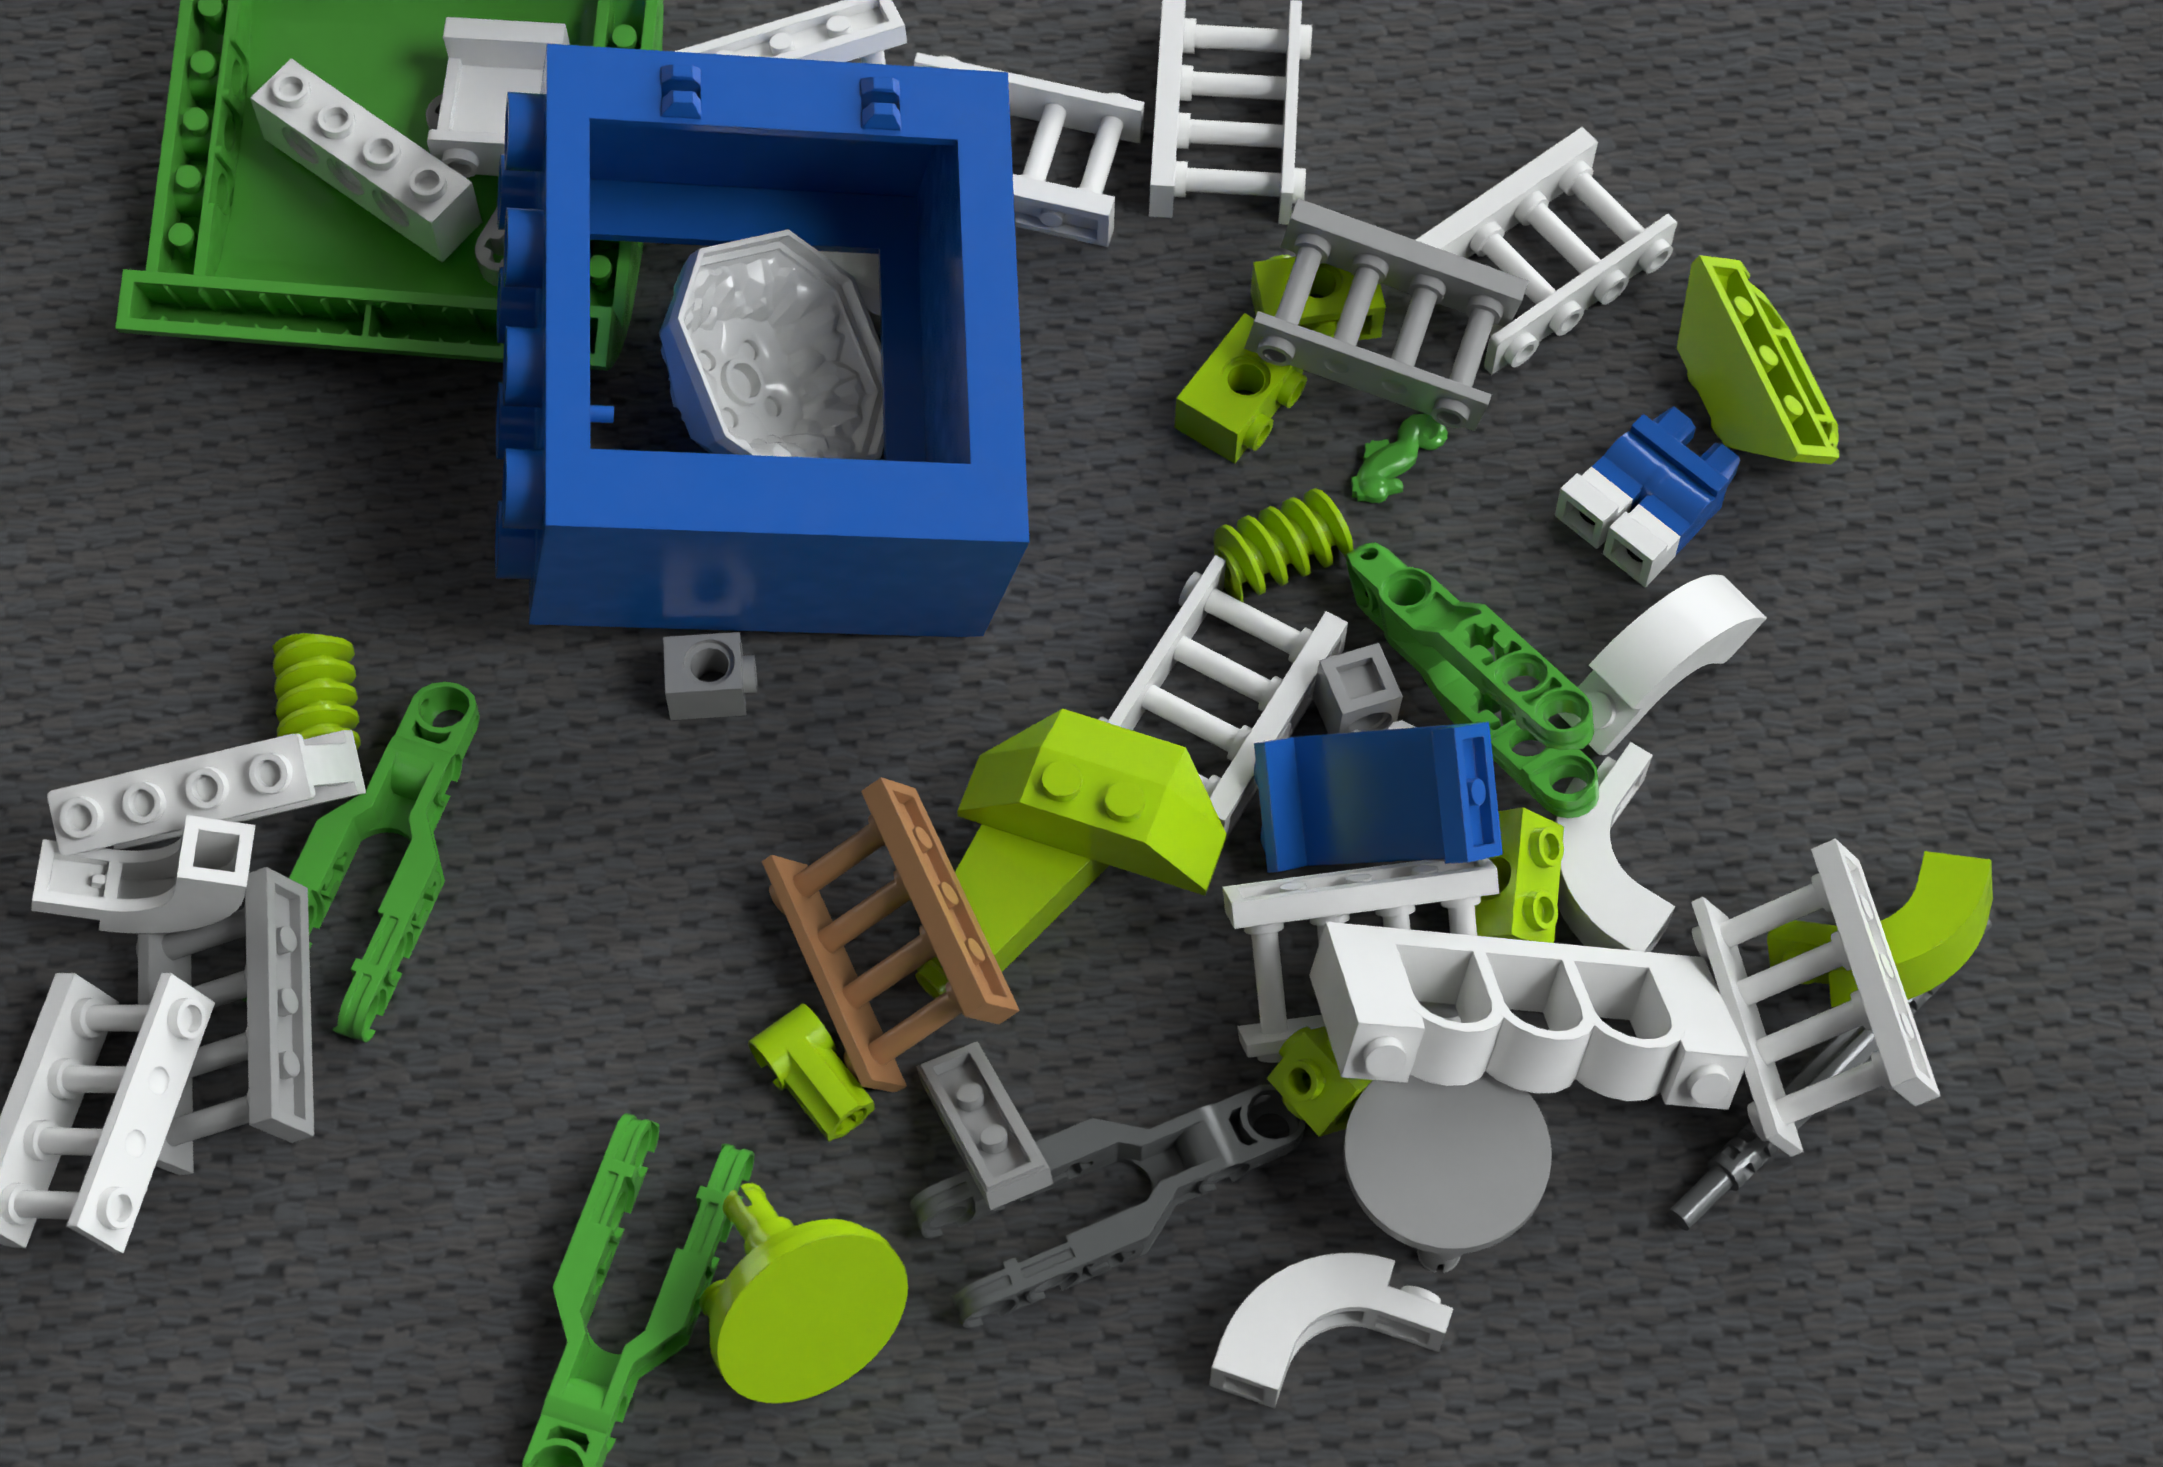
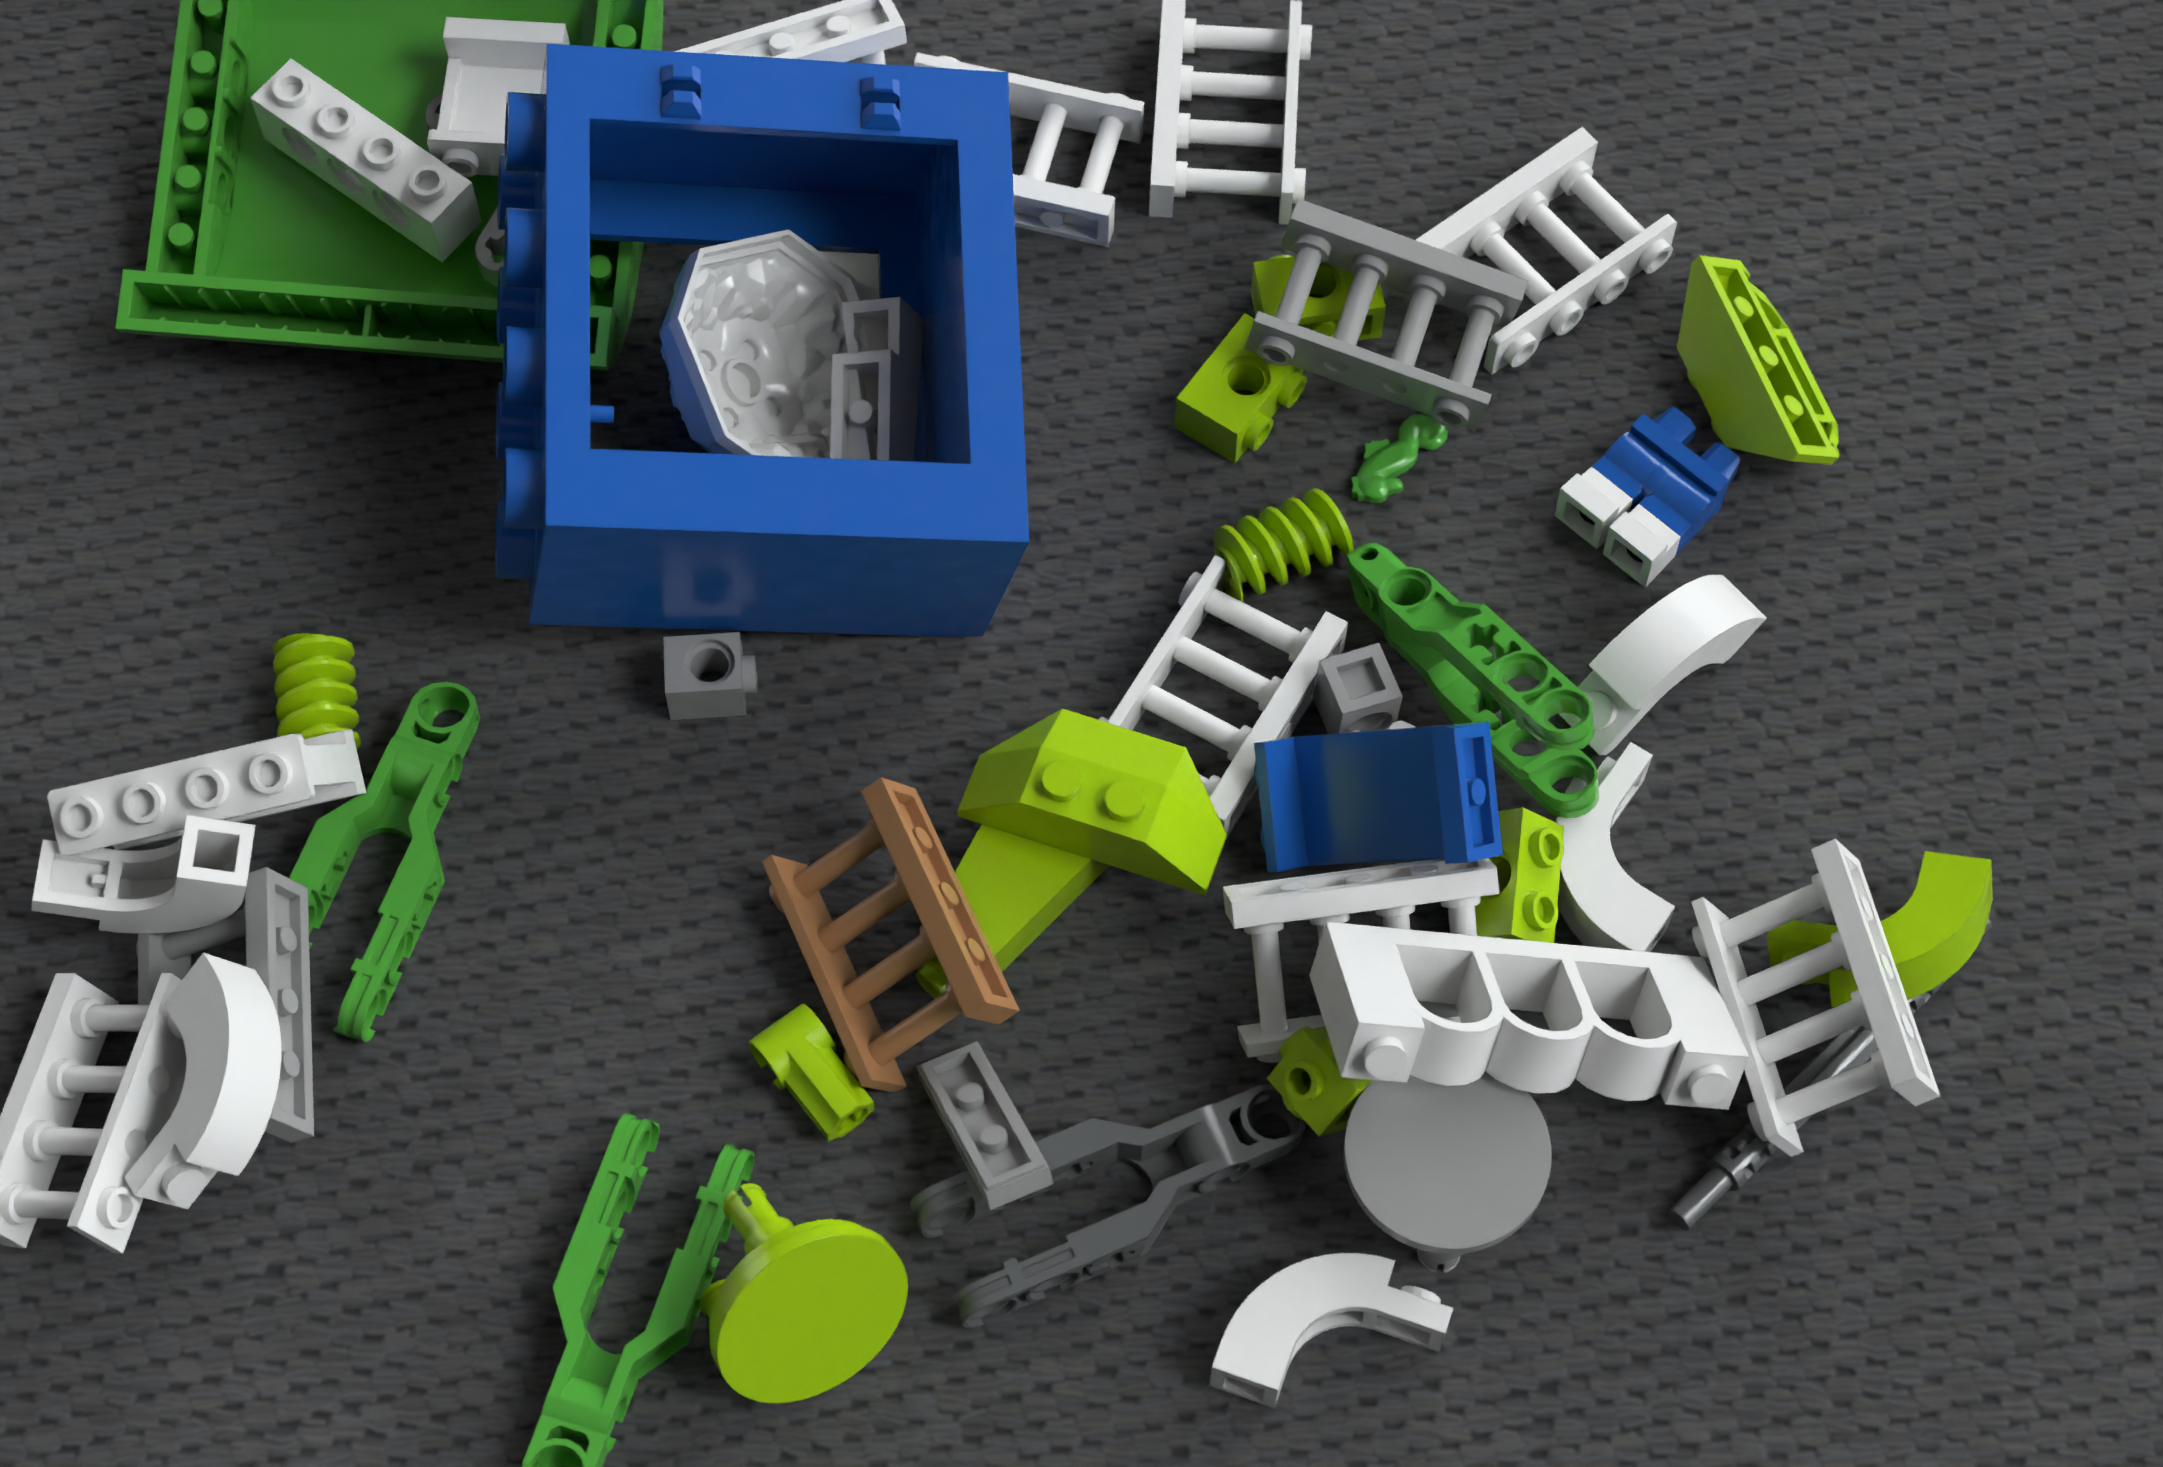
(227, 1086): none -> white arch
(876, 382): none -> white wedge

